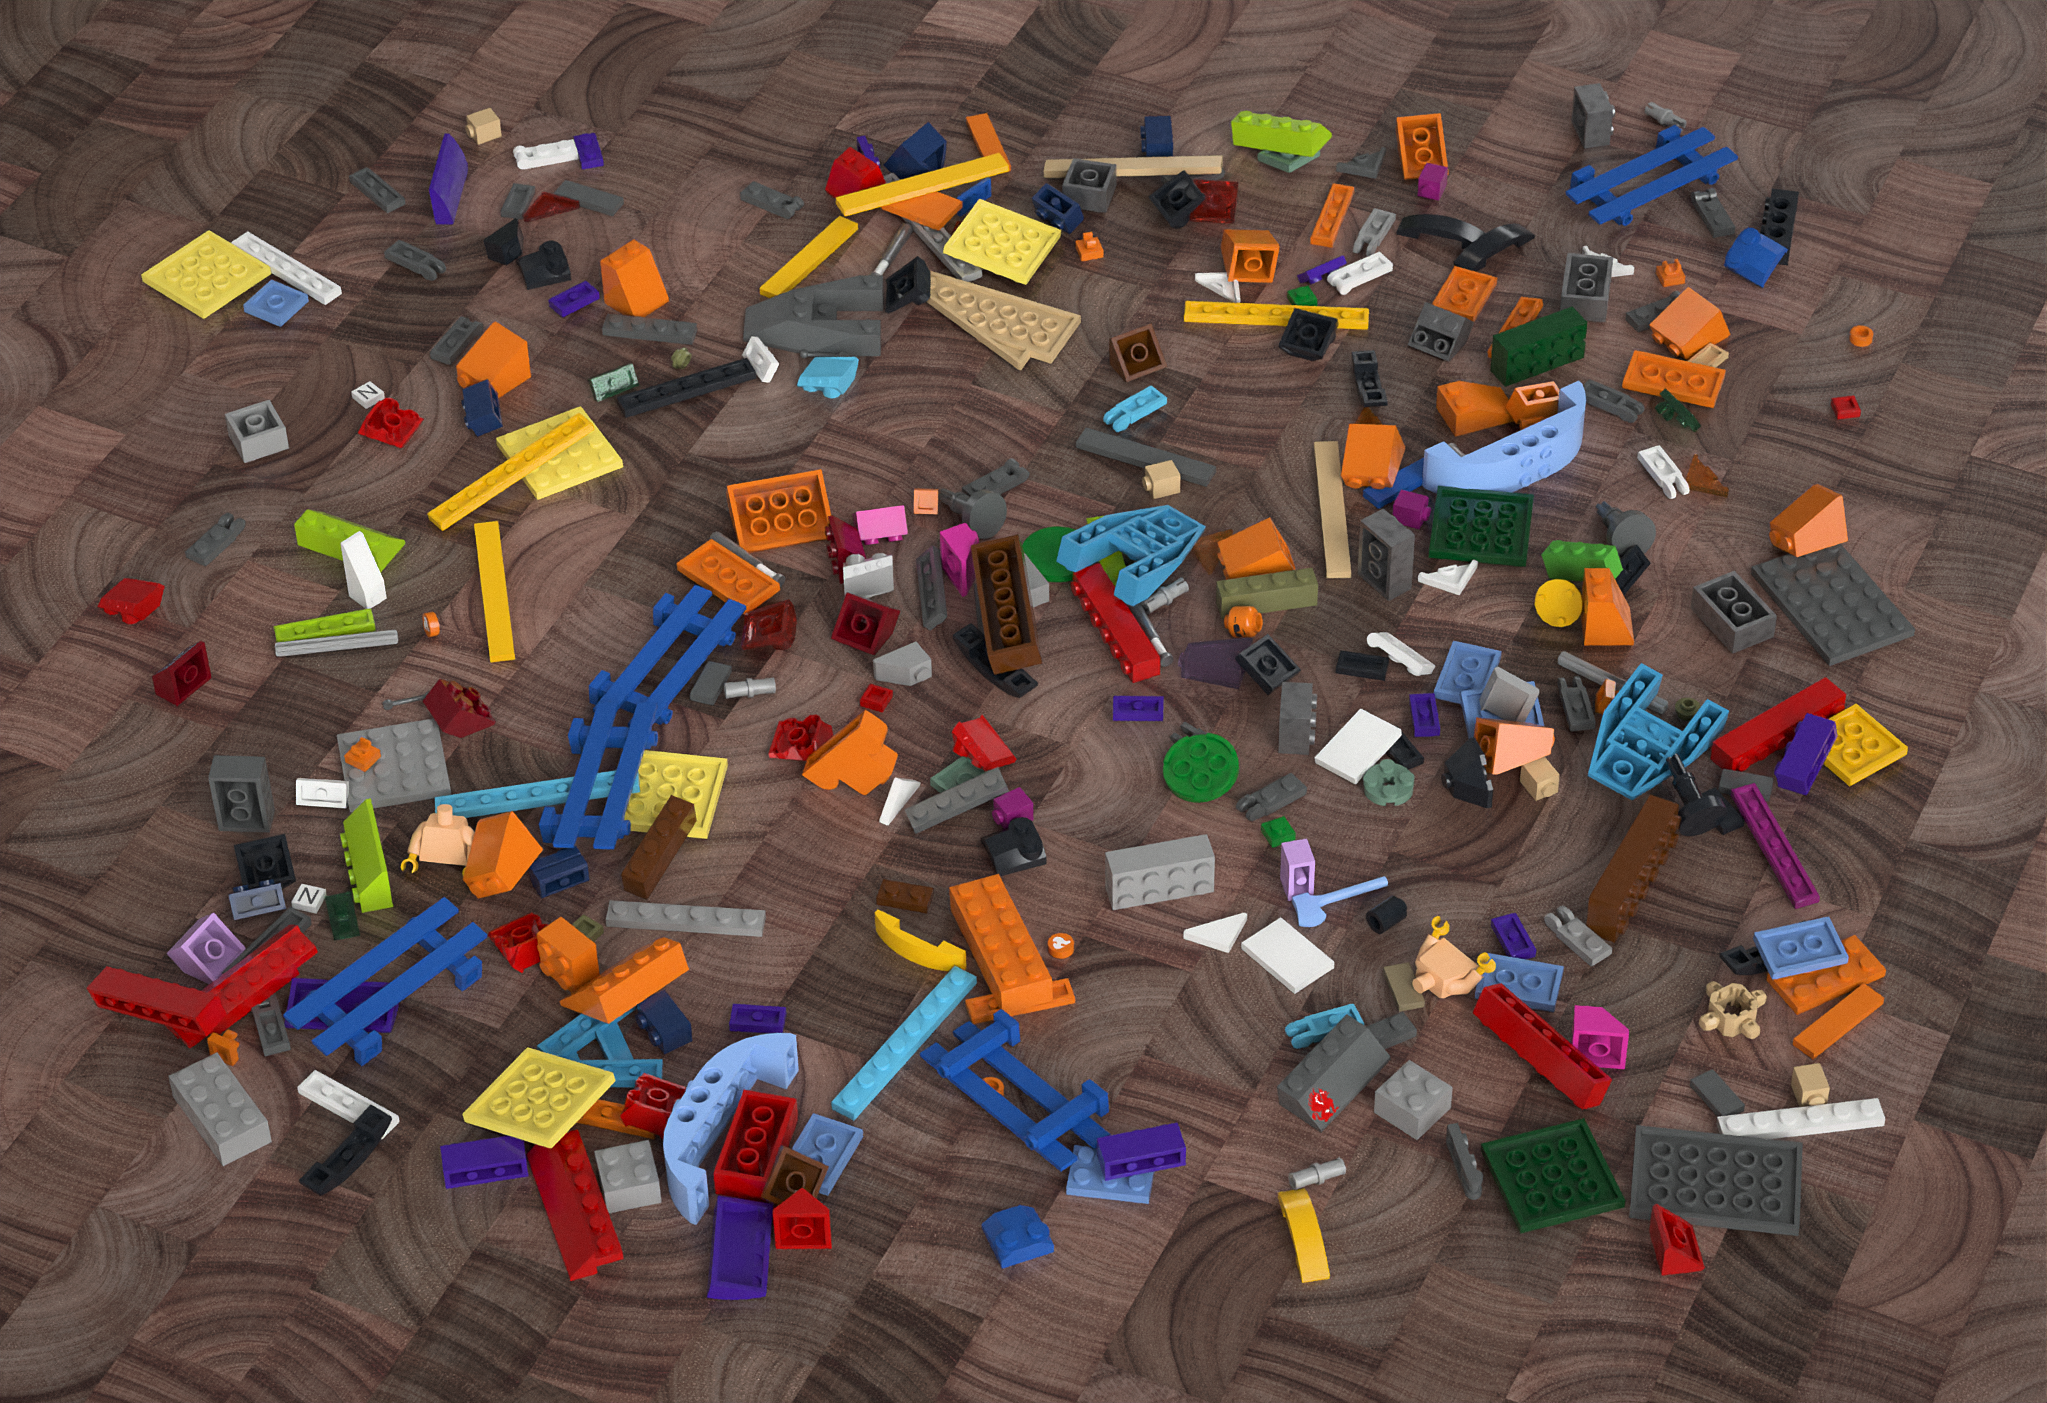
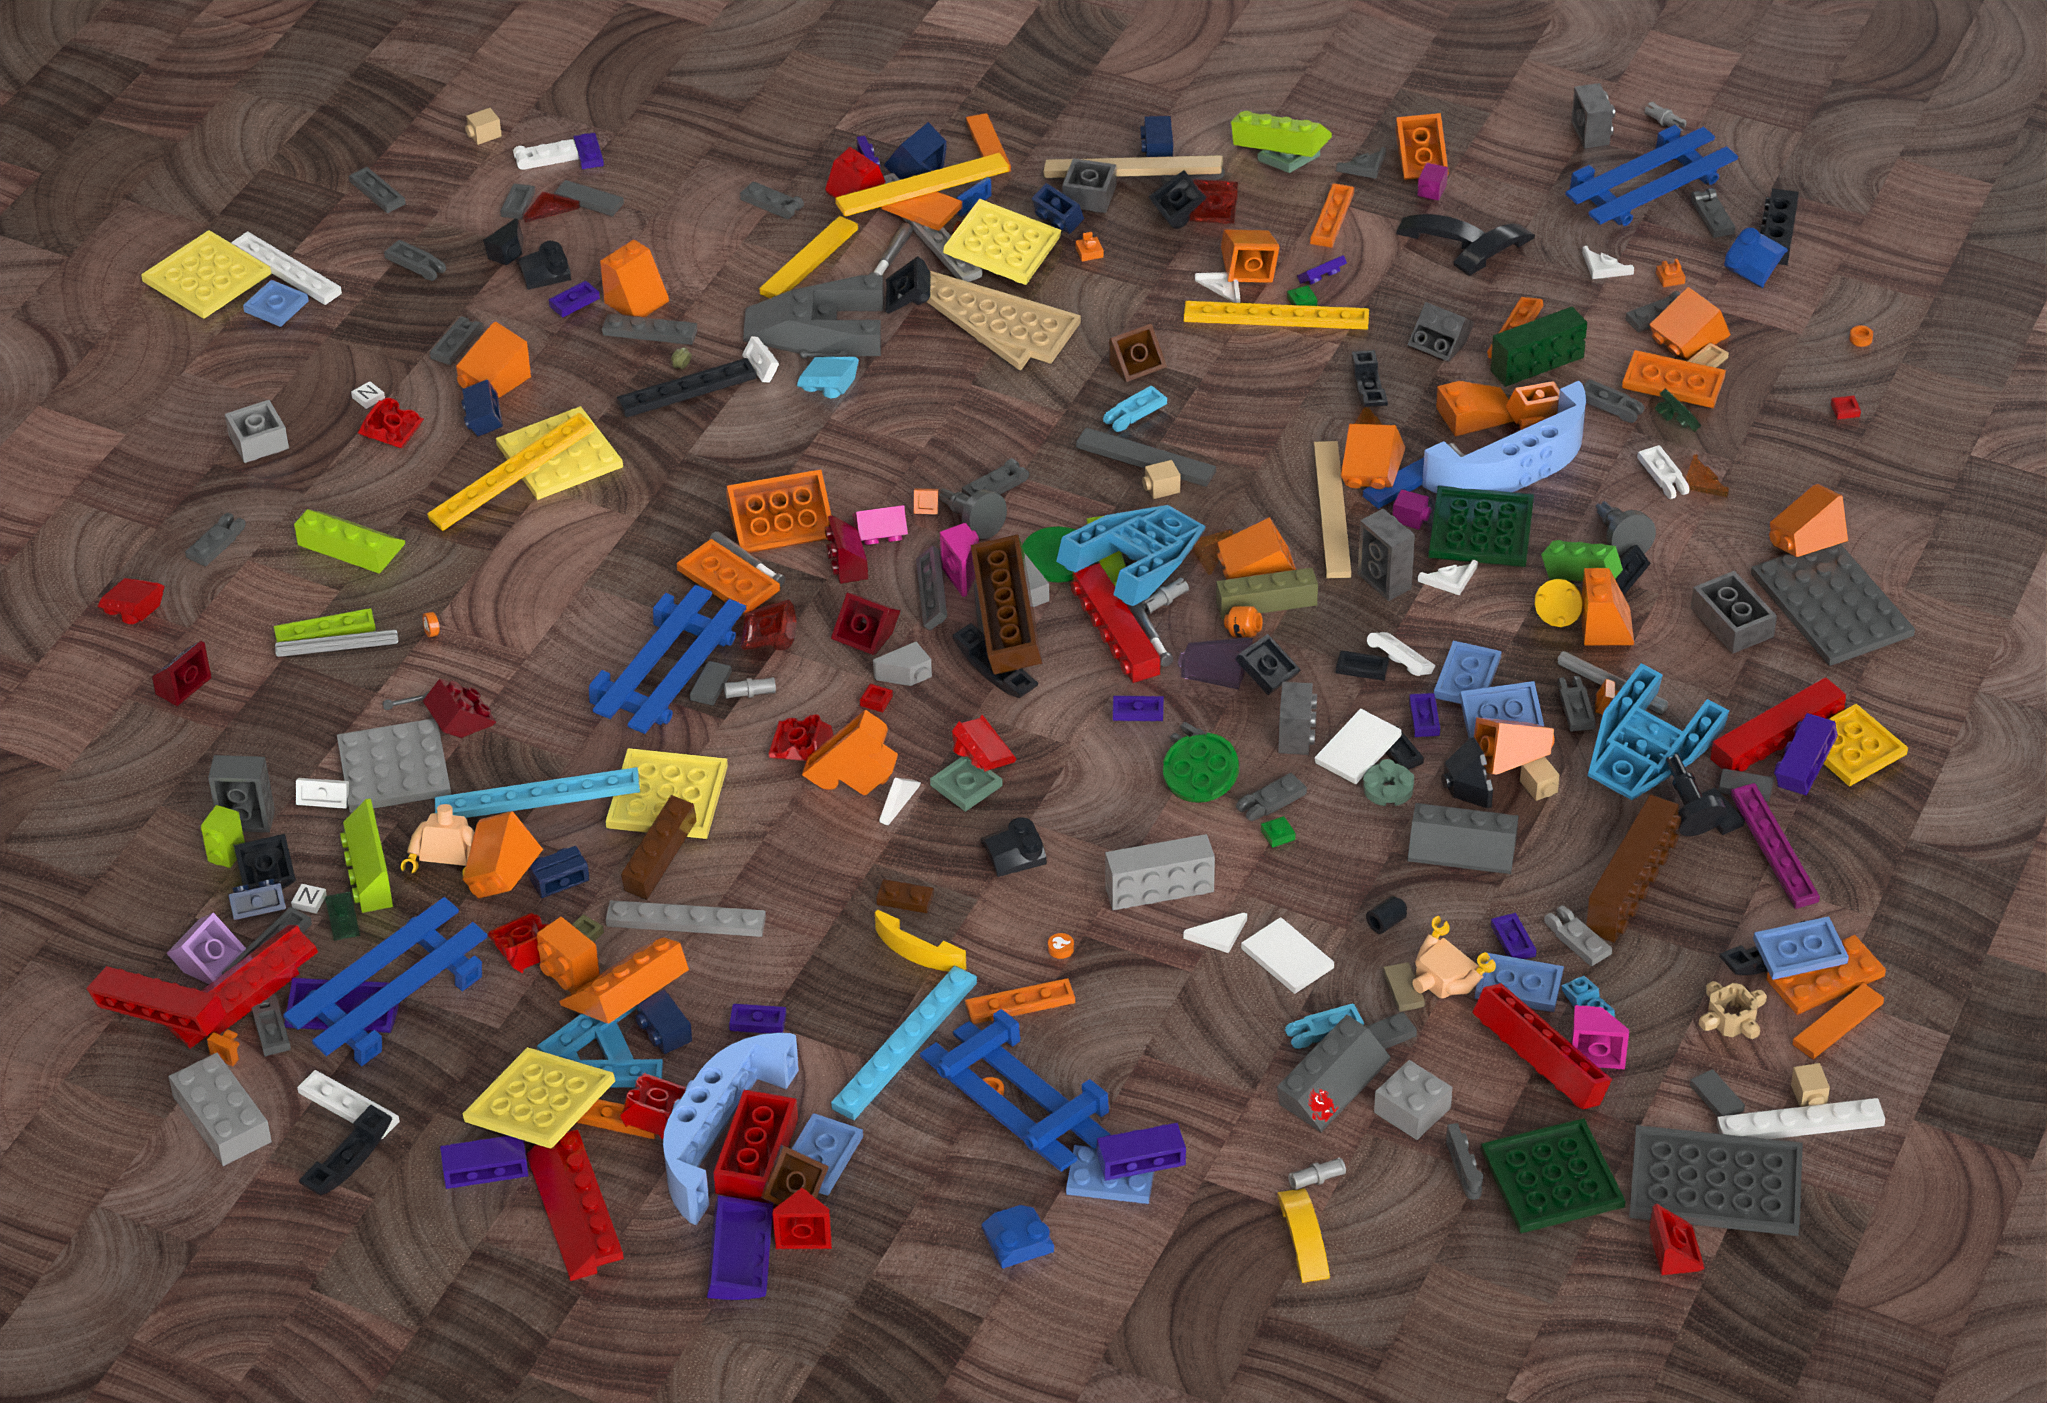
(220, 833): none -> lime brick
(362, 573): white slope -> none
(362, 755): orange tile -> none
(448, 181): dark purple slope -> none
(494, 592): yellow tile -> none
(591, 743): blue fence -> none
(613, 382): clear green plate -> none
(628, 1176): light grey brick -> none
(868, 576): light grey slope -> none
(956, 800): dark grey plate -> none
(1000, 944): orange brick -> none
(1011, 806): magenta brick -> none
(1297, 868): lavender brick -> none
(1308, 335): black slope -> none
(1308, 906): light blue piece -> none
(1359, 272): white plate -> none
(1374, 231): light grey hinge -> none
(1463, 838): none -> dark grey slope
(1465, 292): orange tile -> none
(1508, 696): light grey slope -> none
(1585, 993): none -> dark azure slope
(1587, 285): flat silver brick -> none
(1687, 708): olive plate -> none

